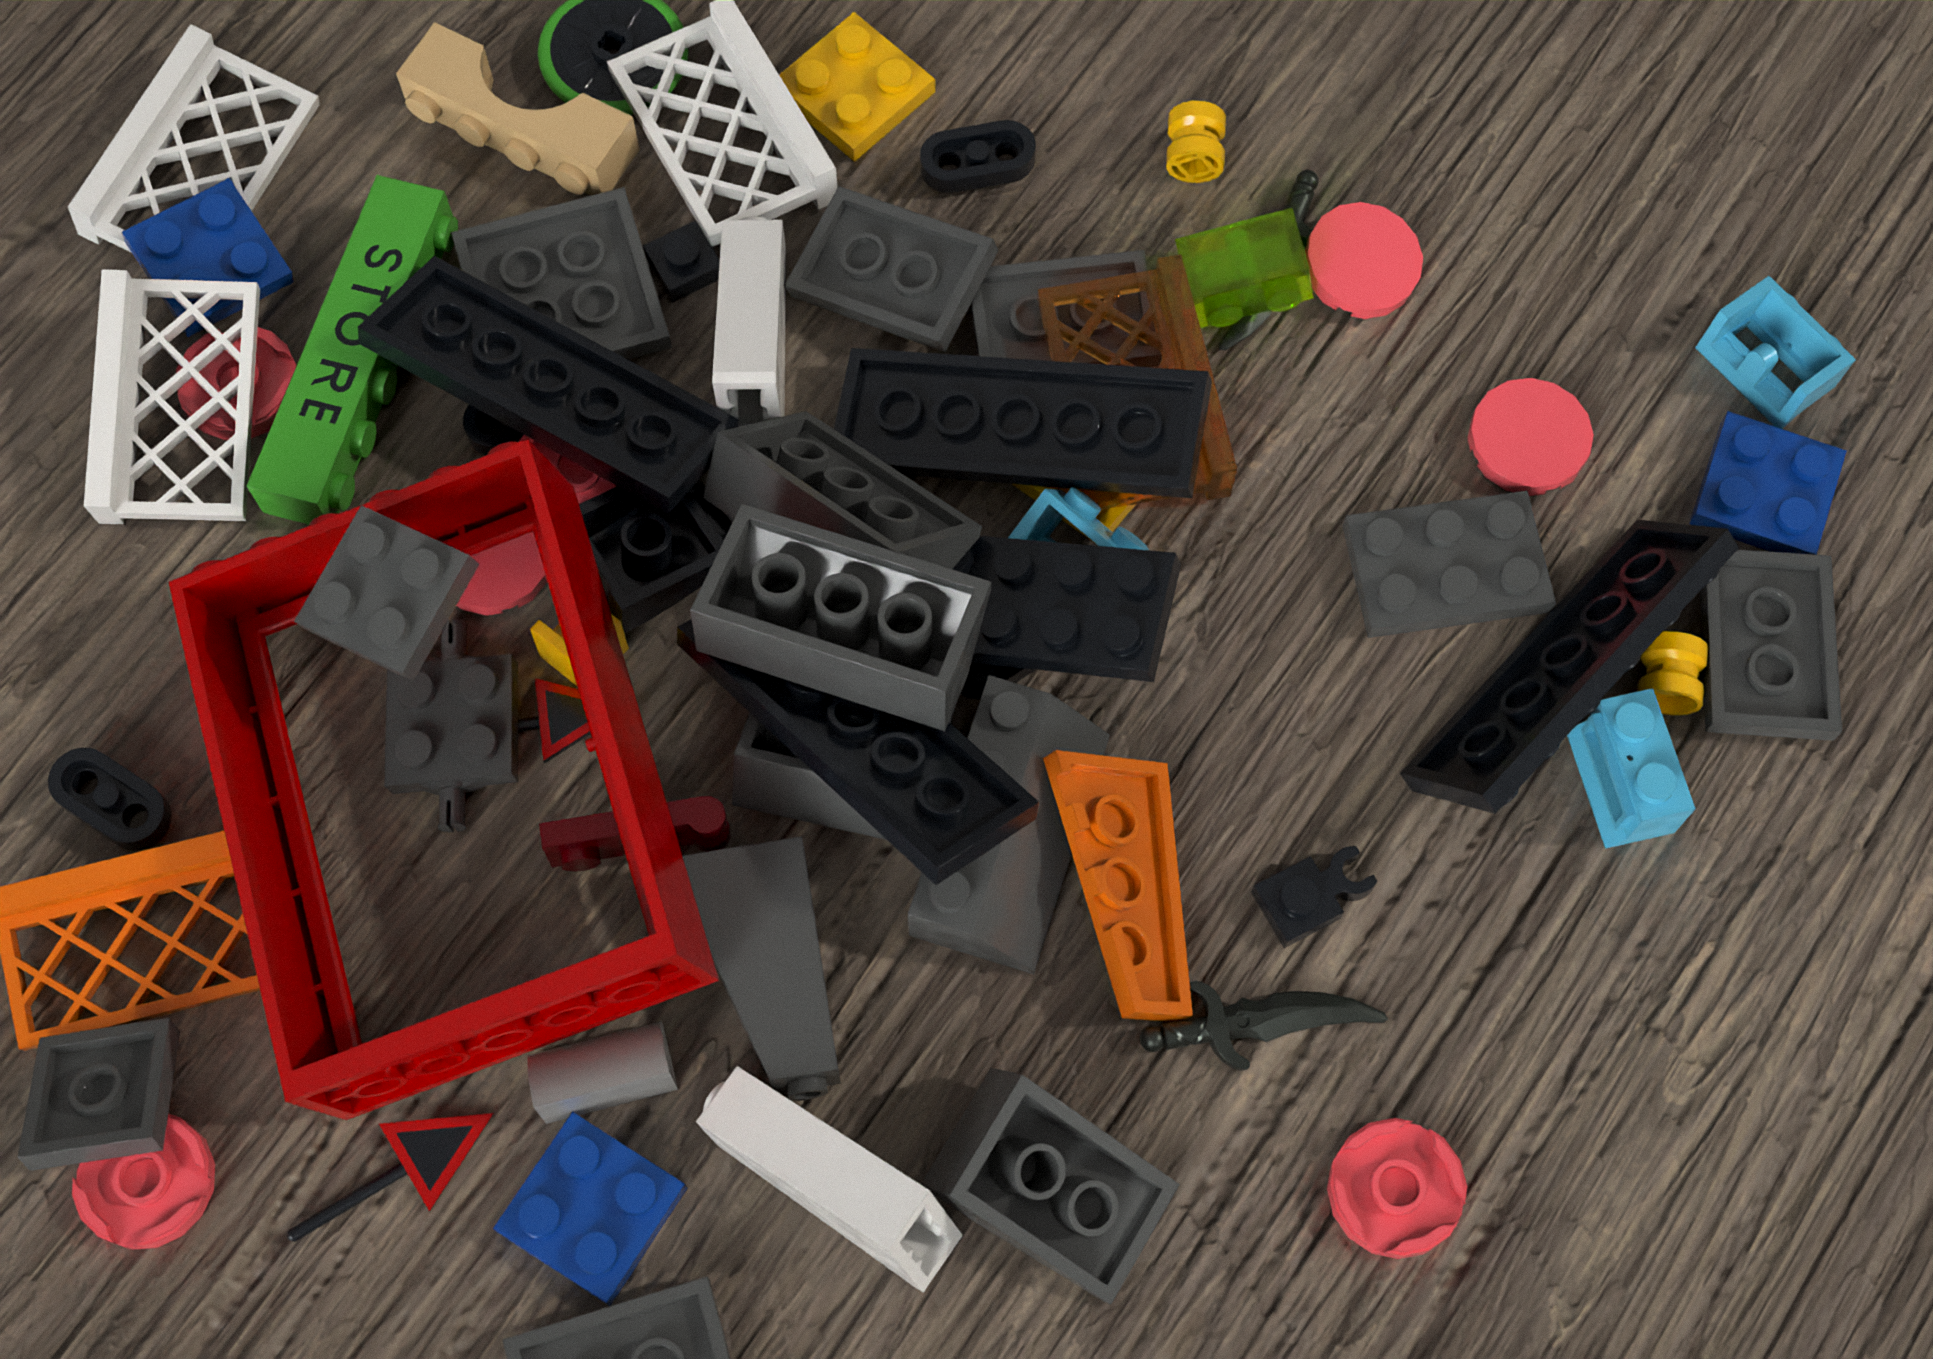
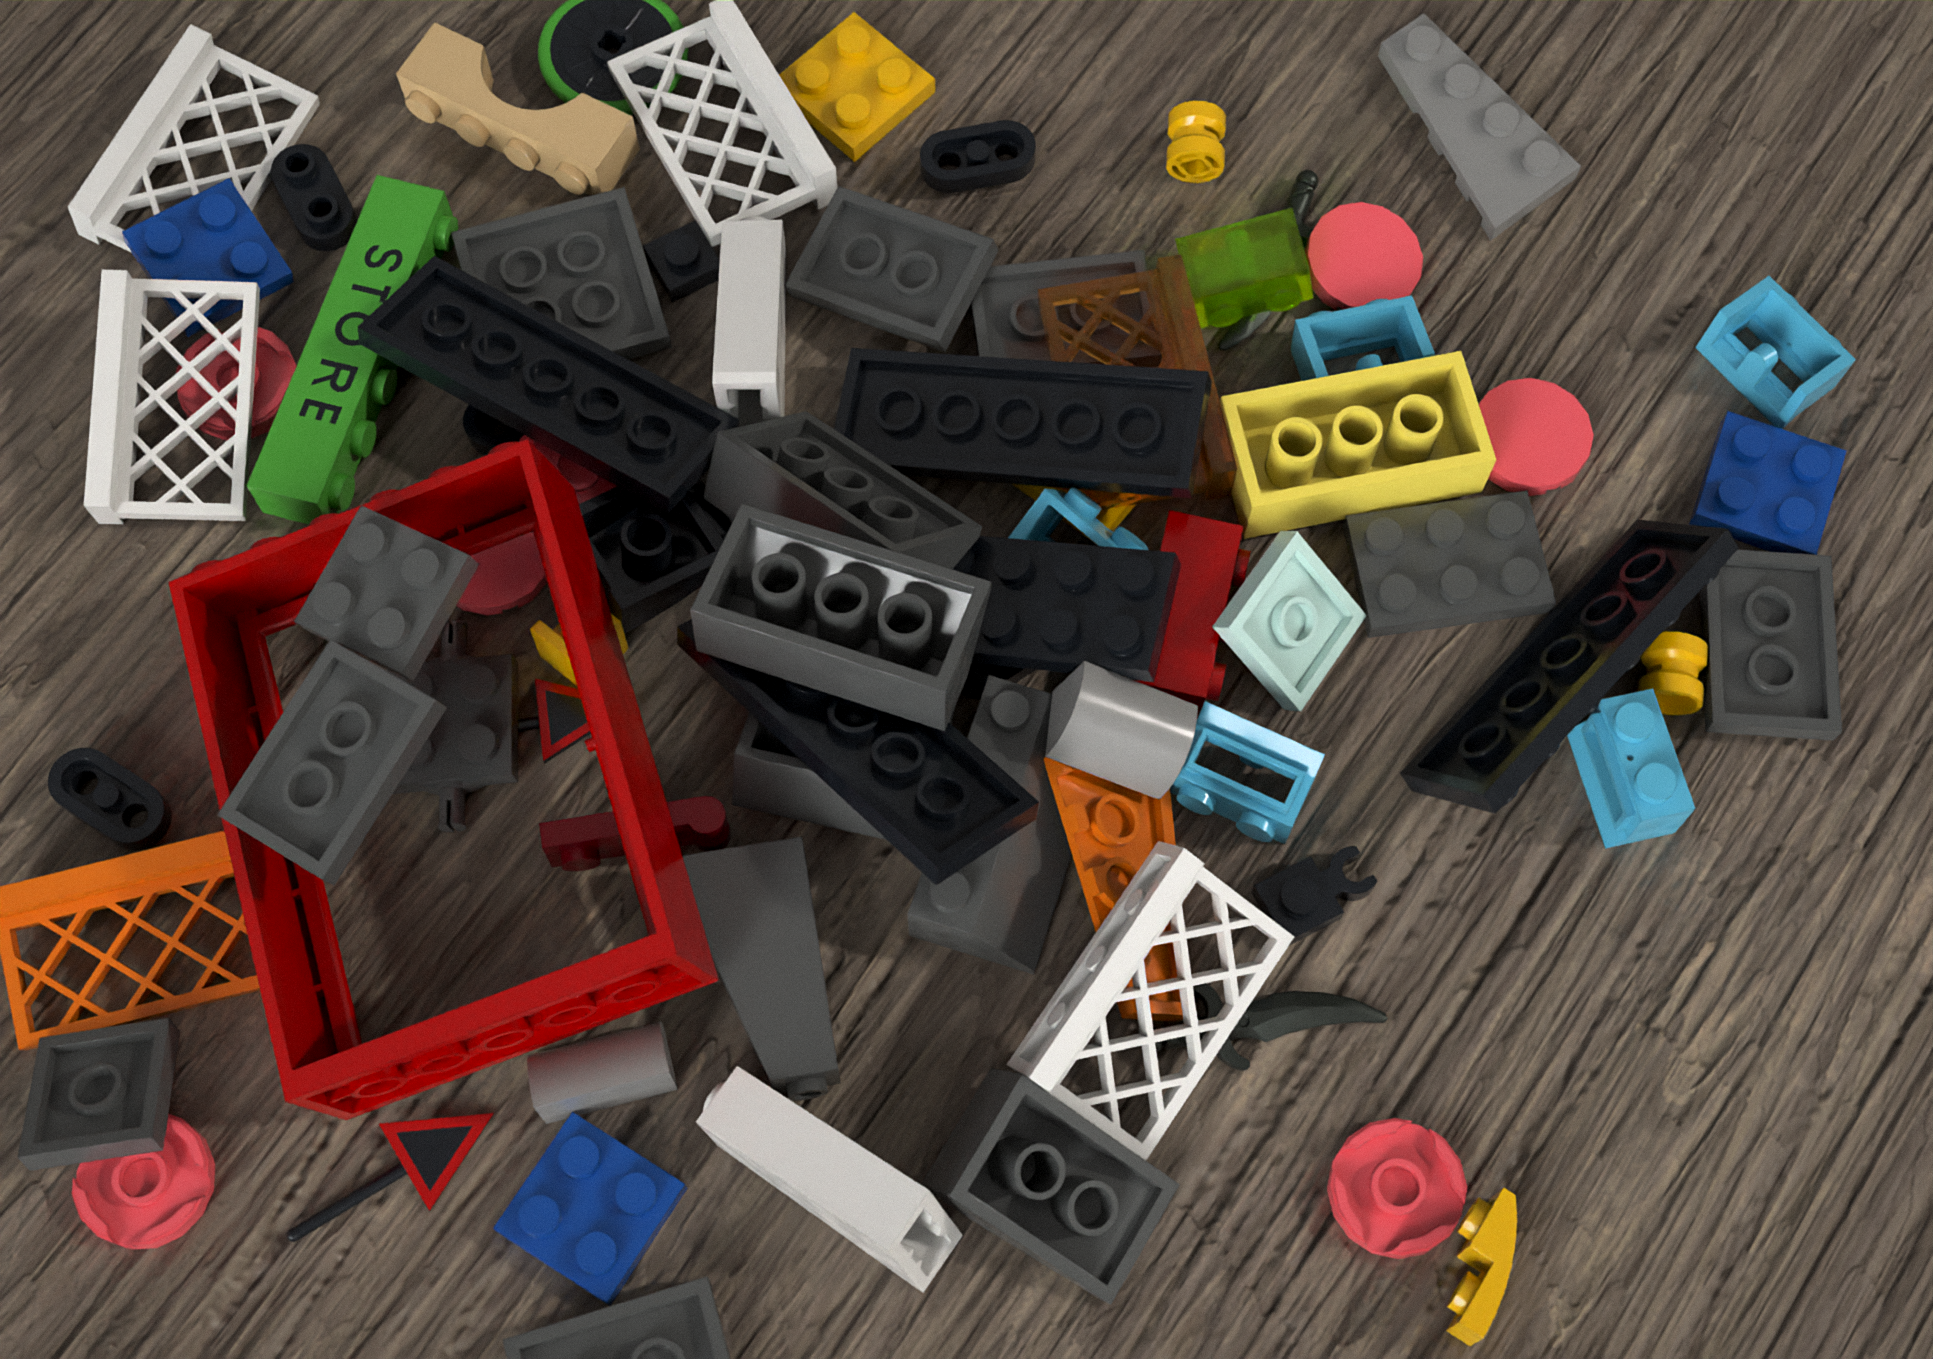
(313, 193): none -> black plate
(332, 762): none -> dark grey plate
(1106, 968): none -> white fence
(1120, 729): none -> light grey brick
(1208, 569): none -> red brick
(1257, 747): none -> medium azure window
(1290, 620): none -> light aqua plate
(1356, 331): none -> medium azure window
(1356, 444): none -> light yellow brick
(1489, 140): none -> light grey wing
(1490, 1250): none -> yellow slope

